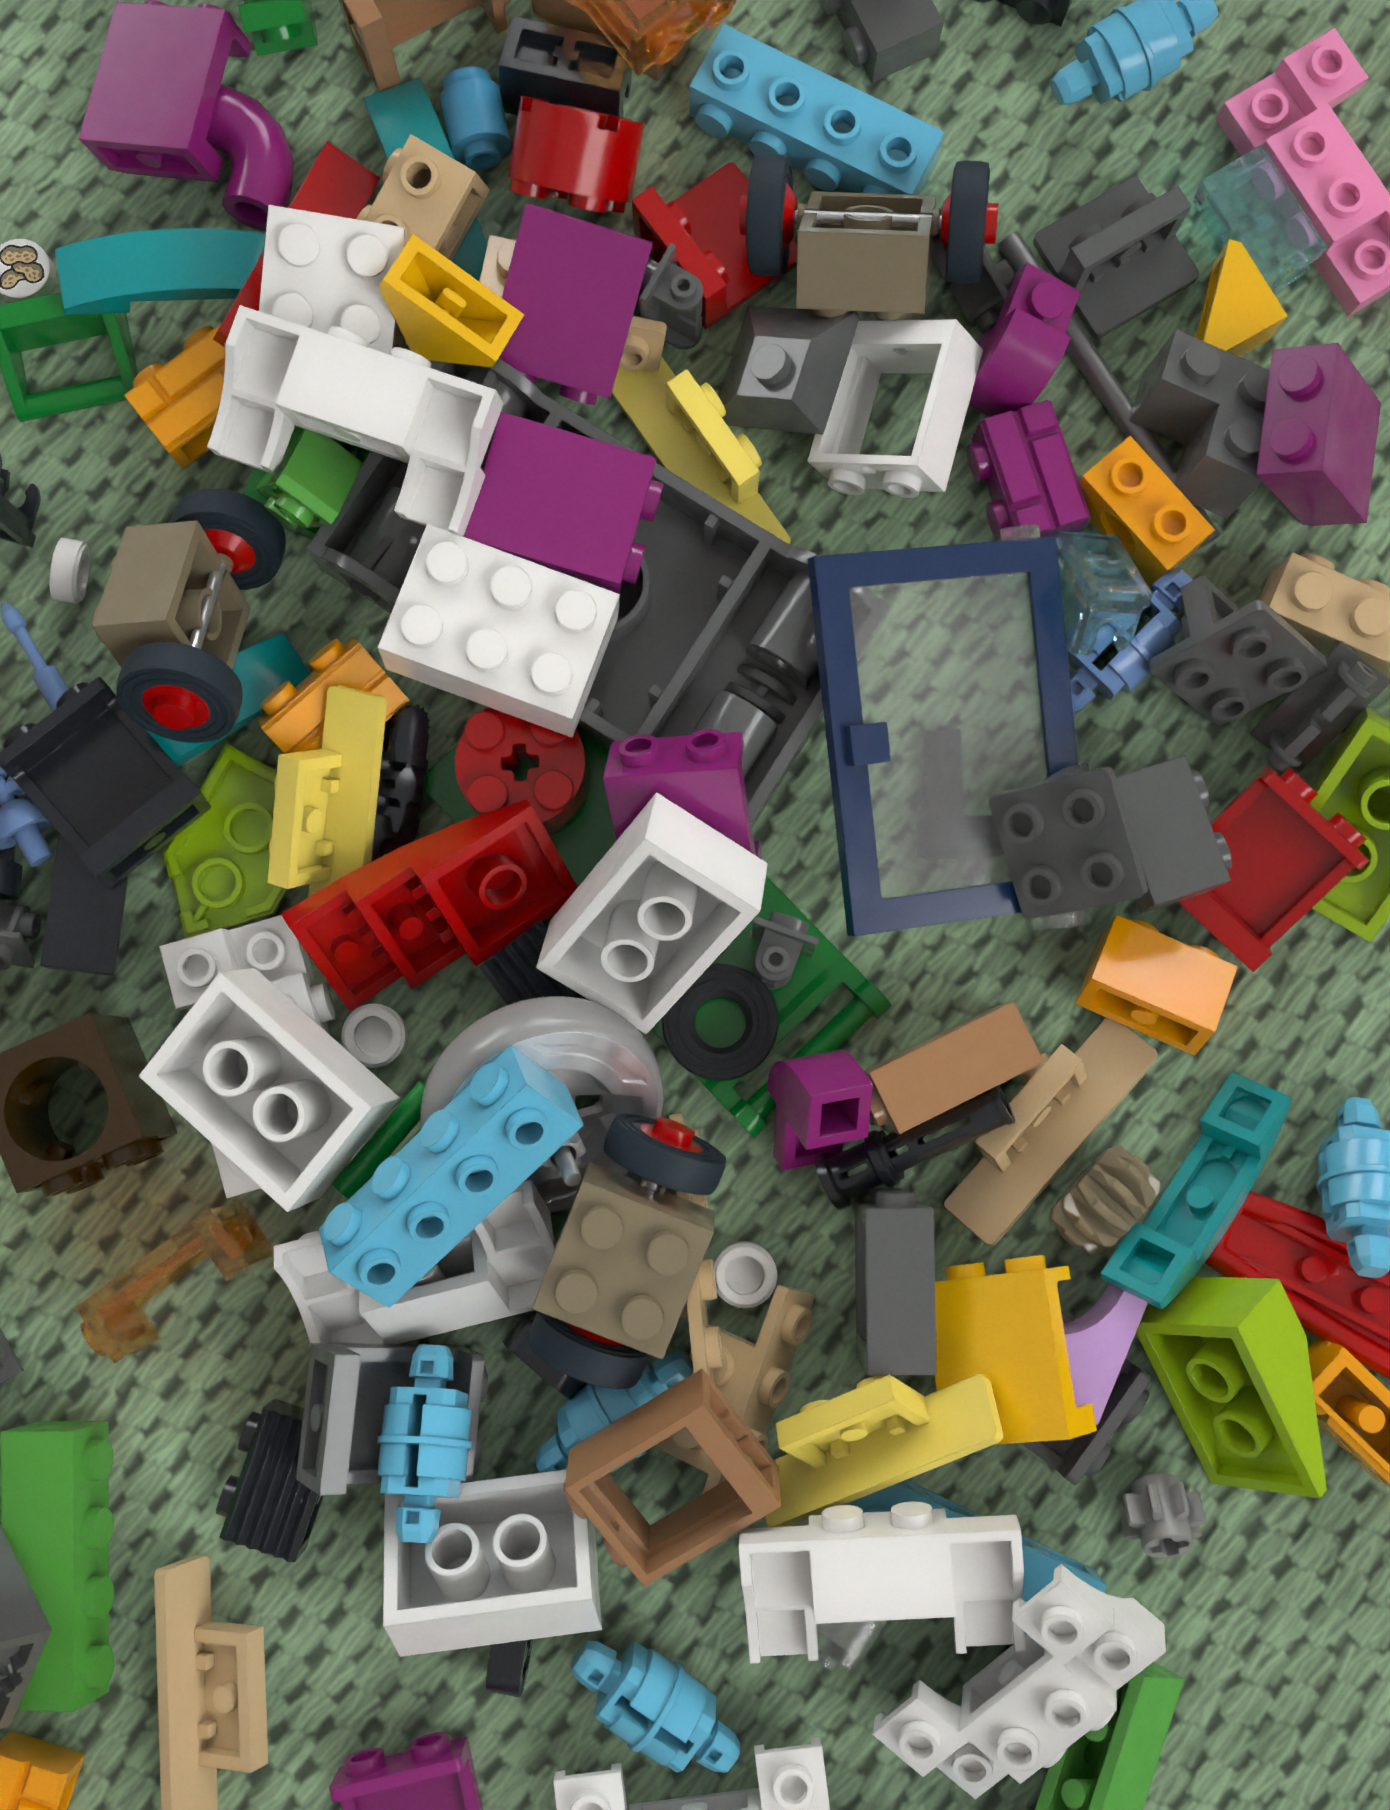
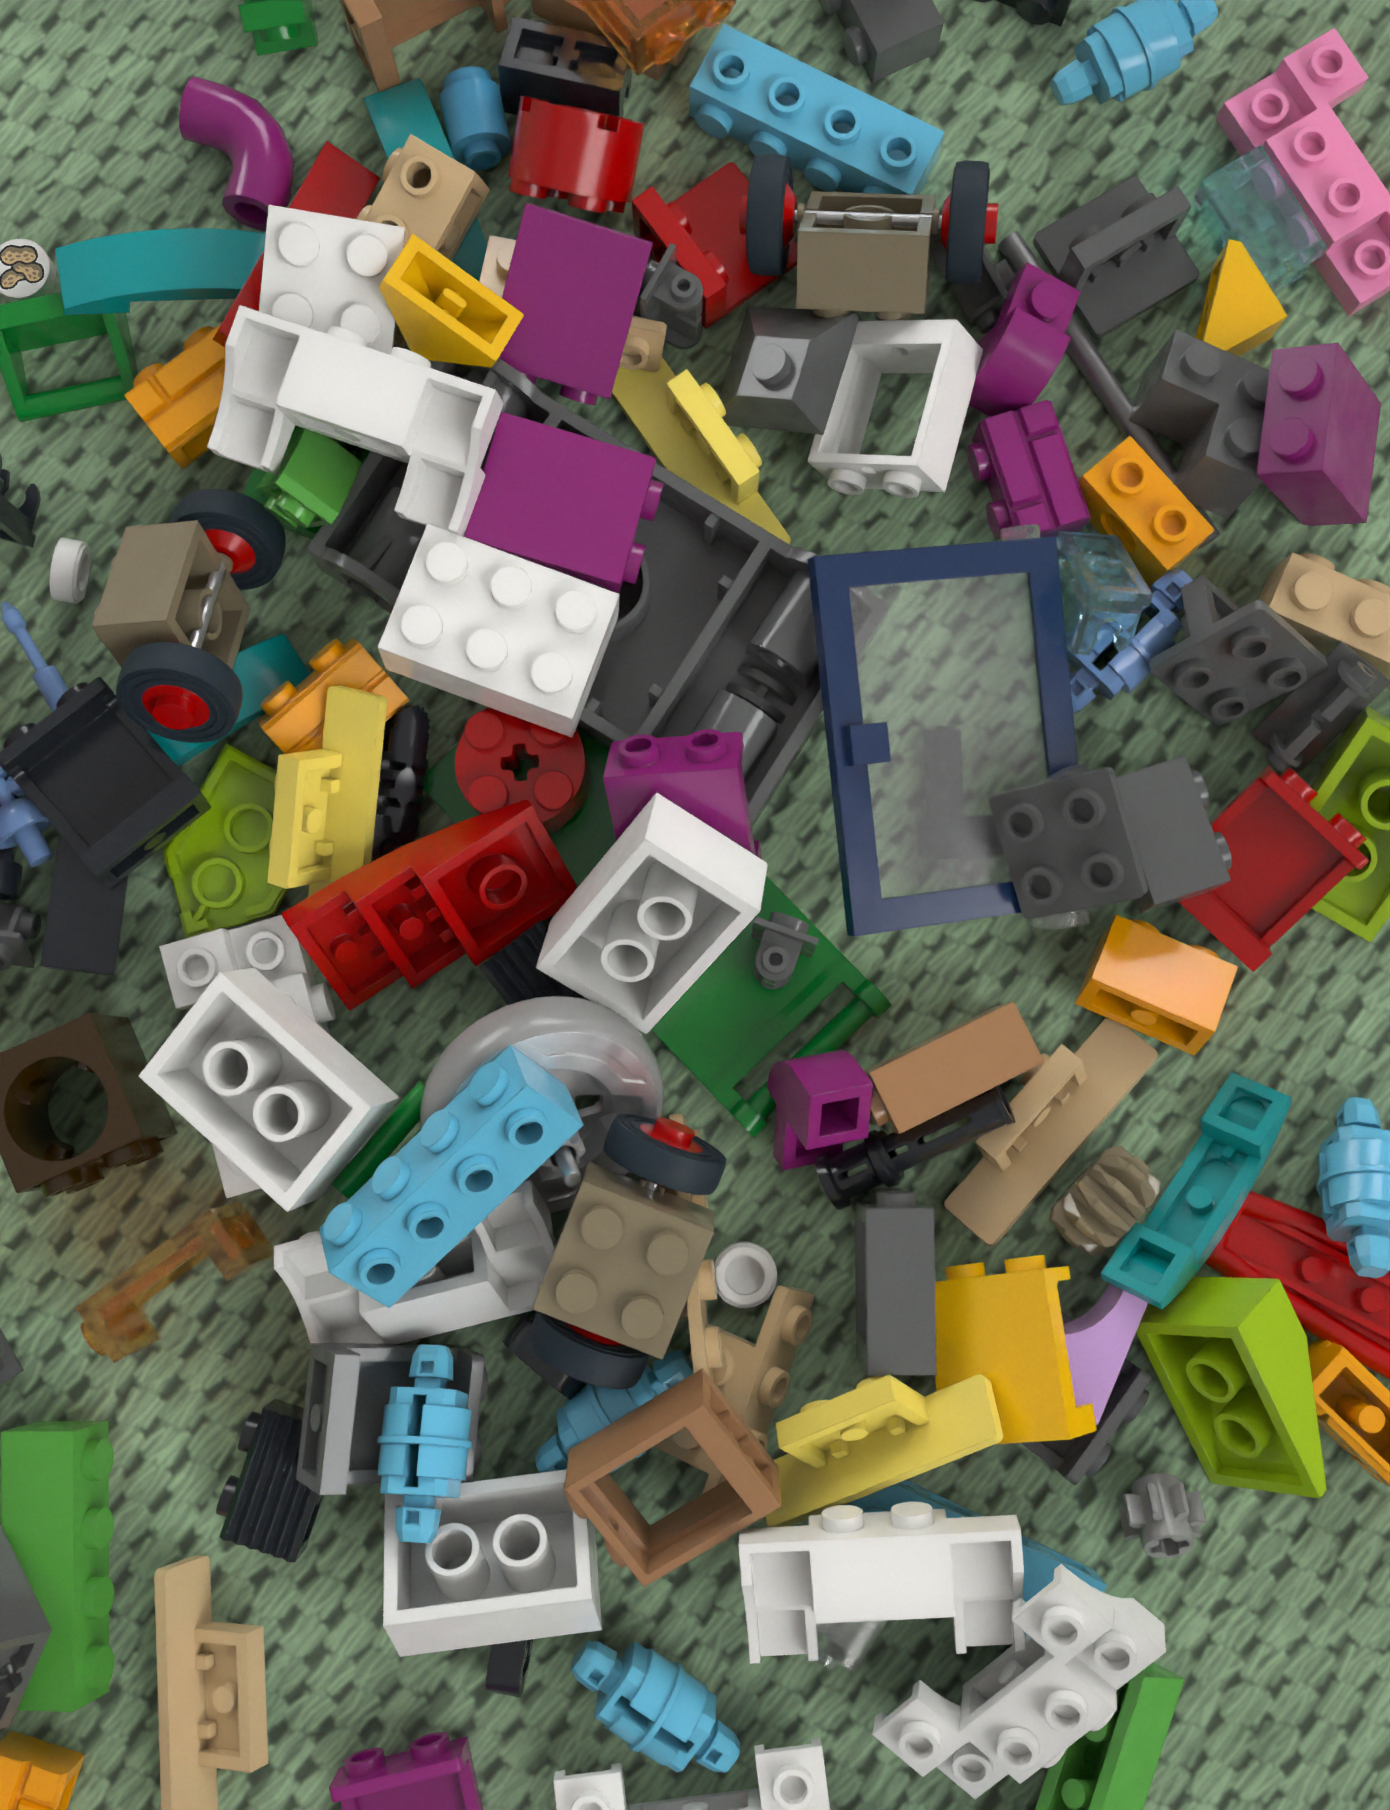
(161, 89): magenta panel -> none
(375, 1035): white tile -> none
(749, 1050): black tyre -> none

